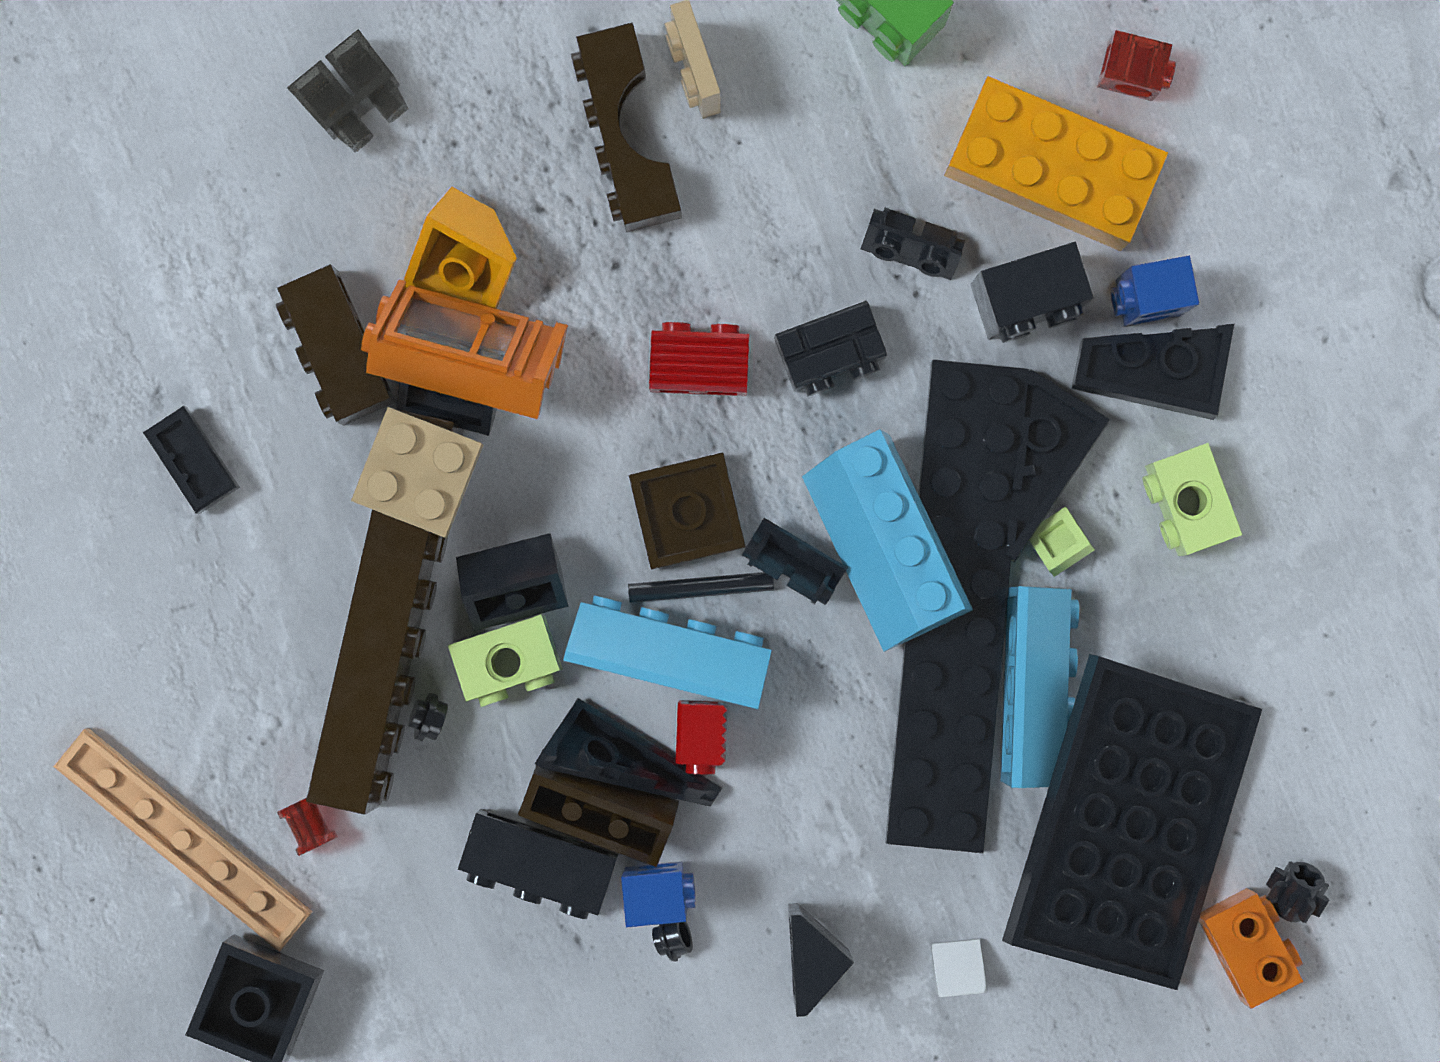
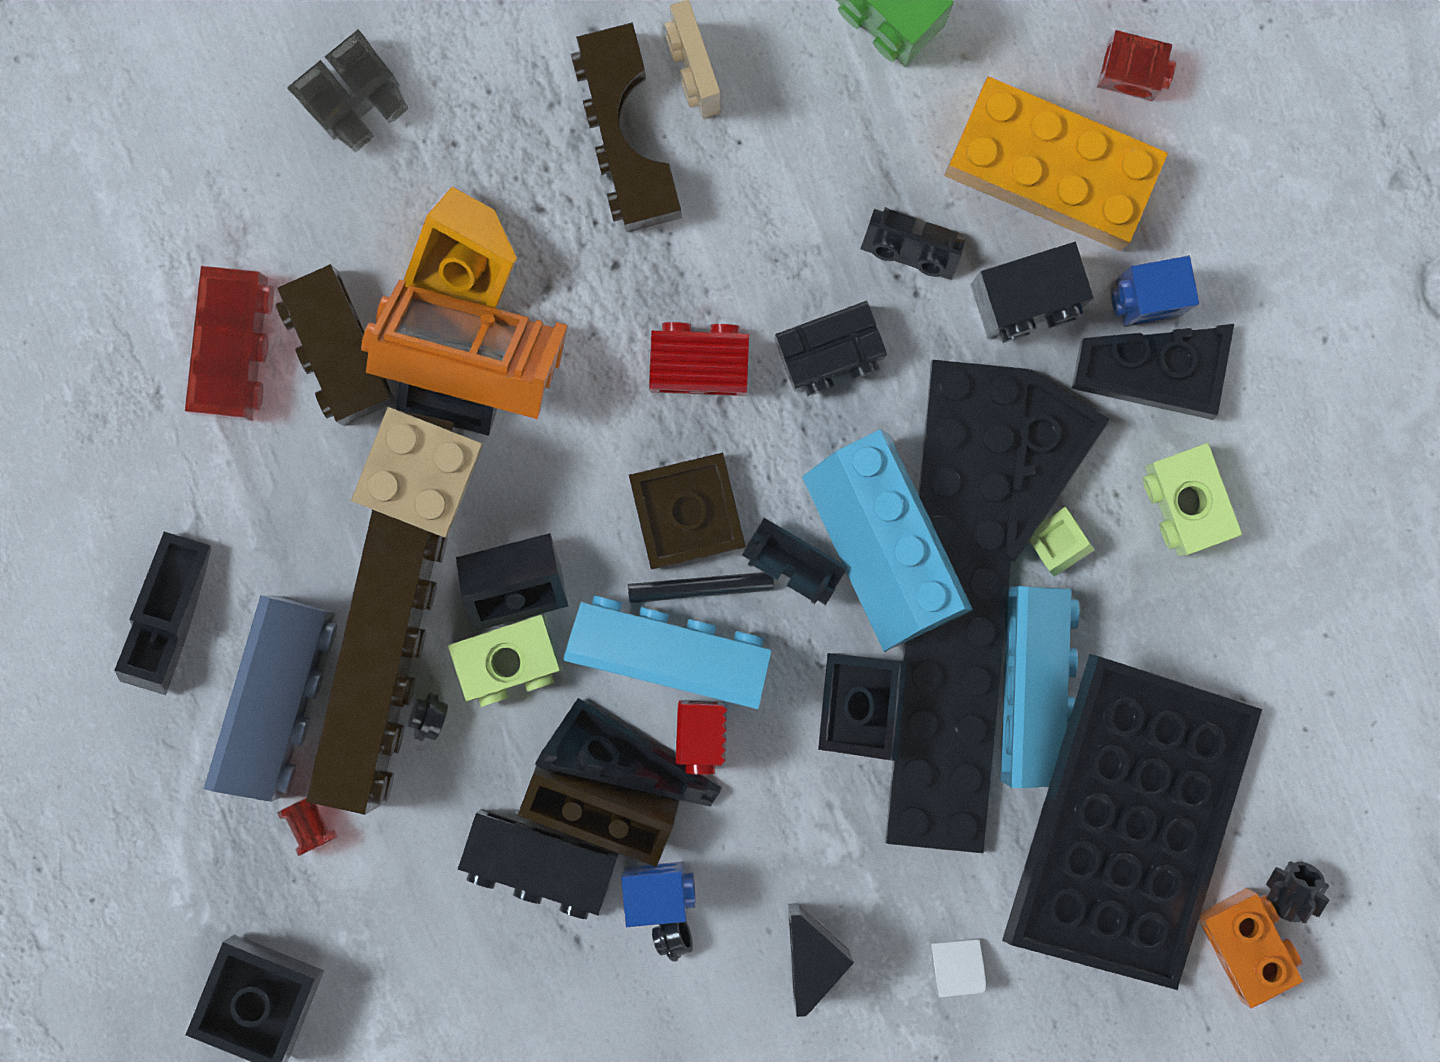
(163, 613): none -> black slope
(183, 839): light nougat tile -> none
(191, 460): black plate -> none
(228, 343): none -> clear red brick
(271, 699): none -> sand blue slope
(862, 706): none -> black slope

